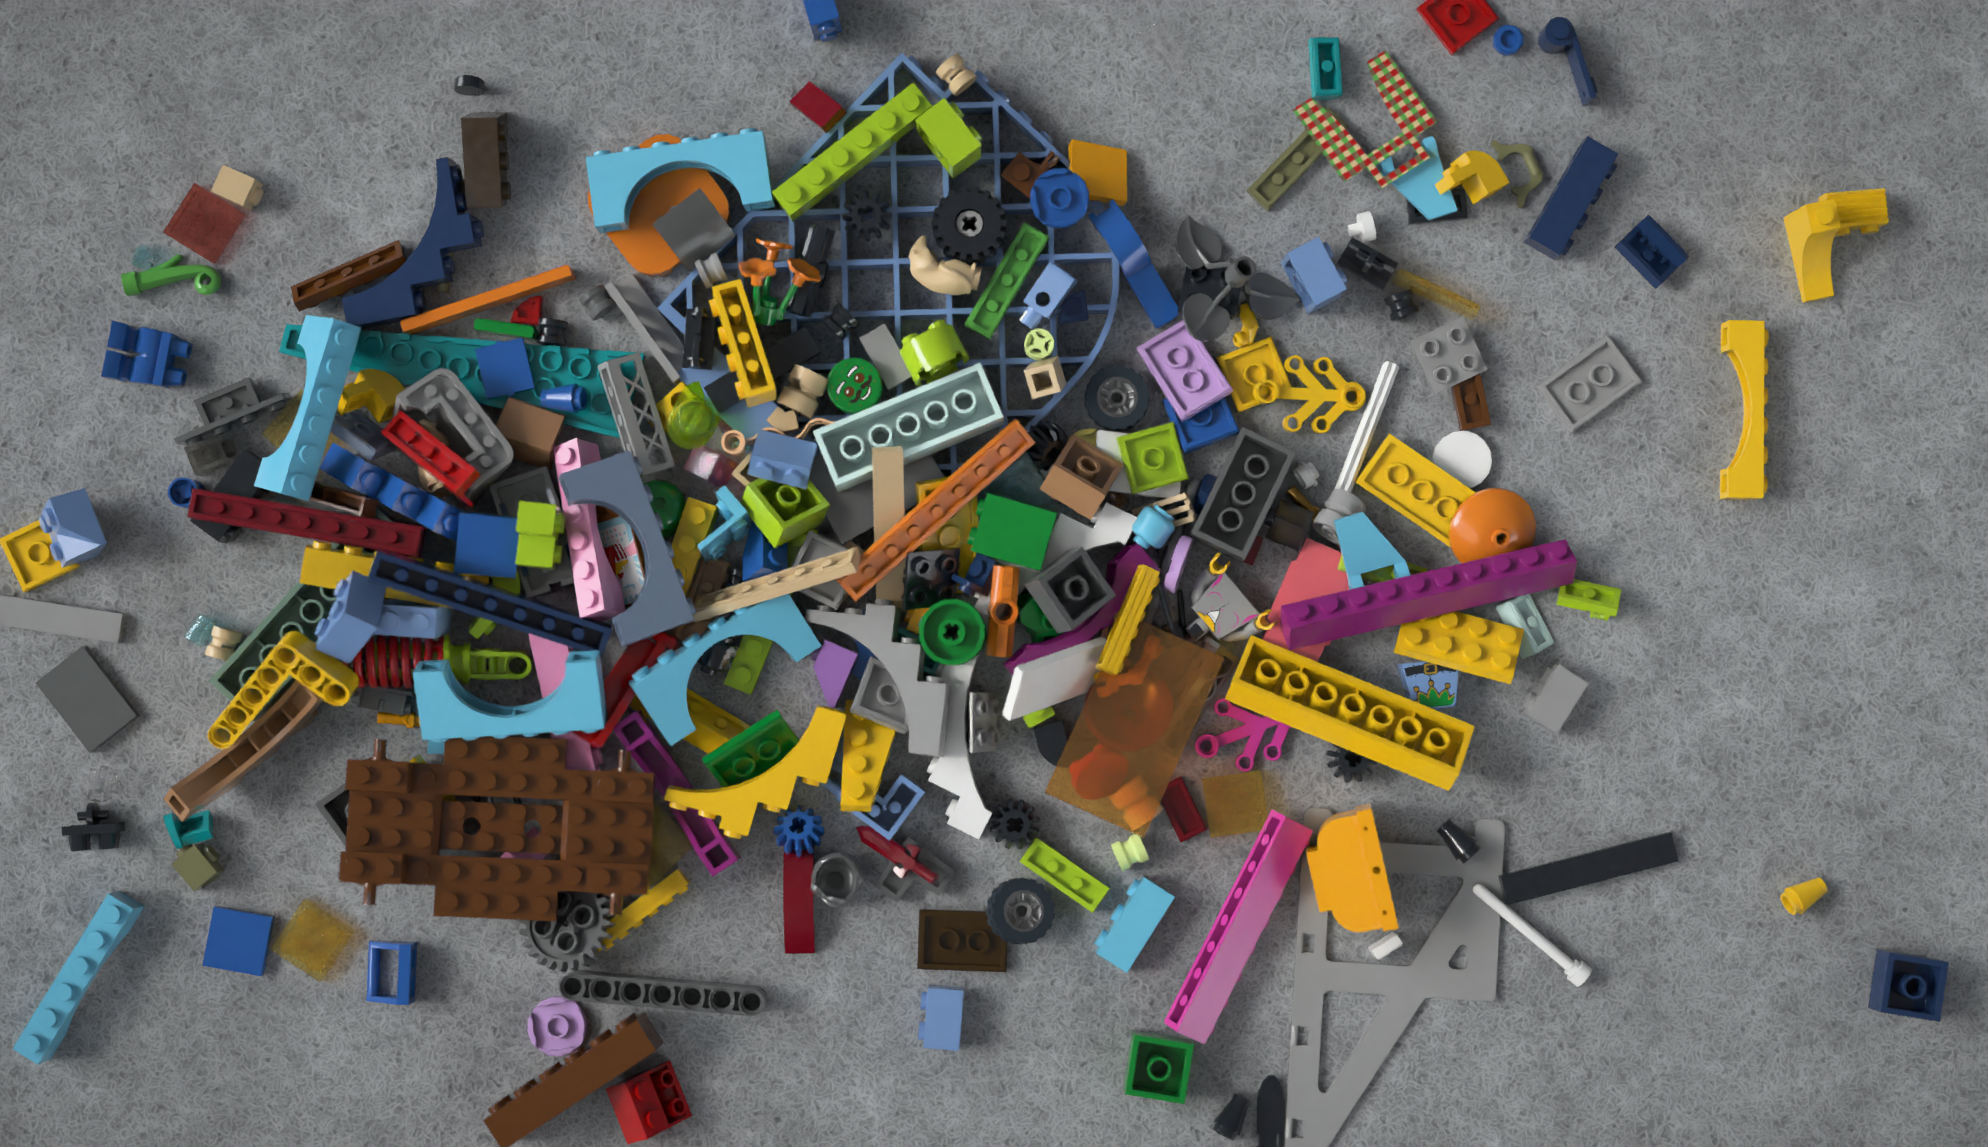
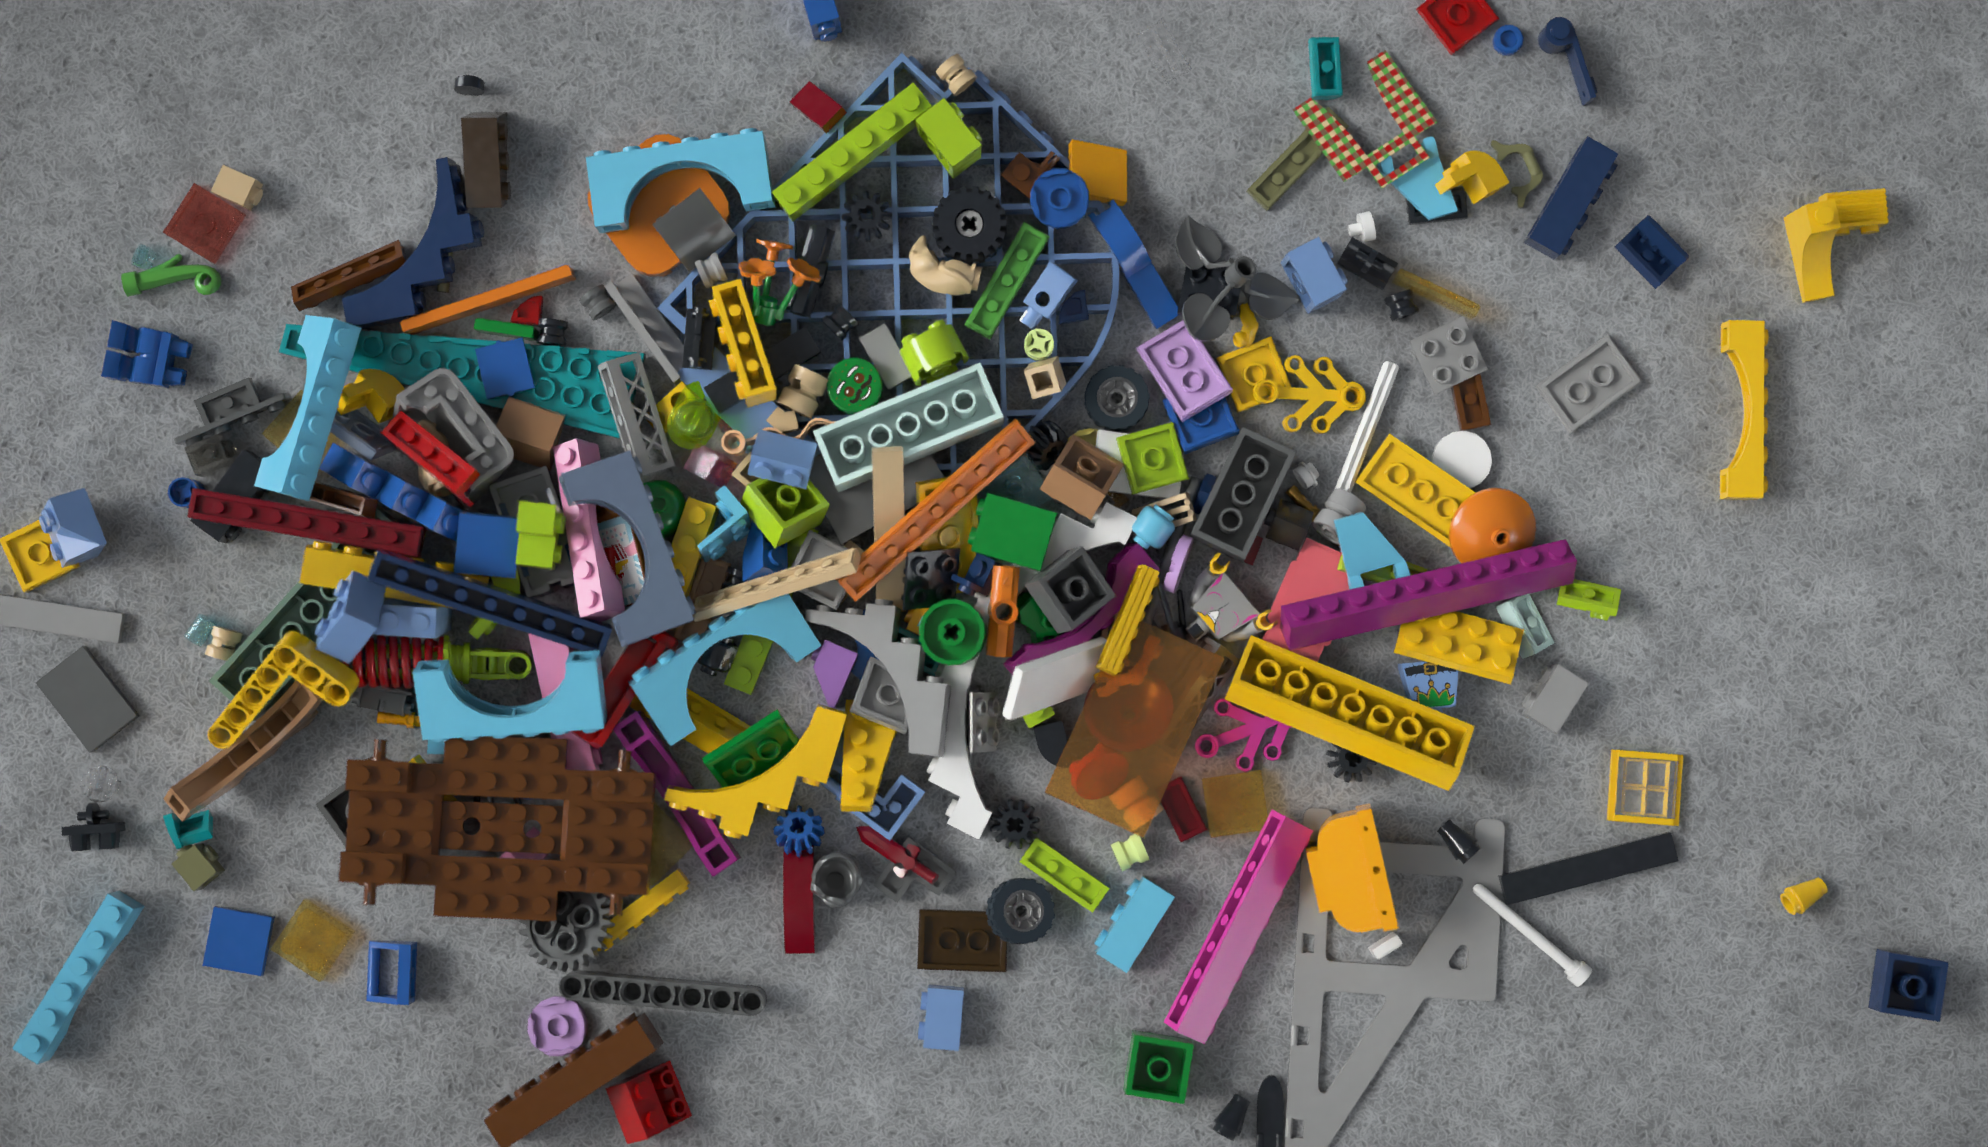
(565, 398): blue cone -> none
(1644, 787): none -> clear piece

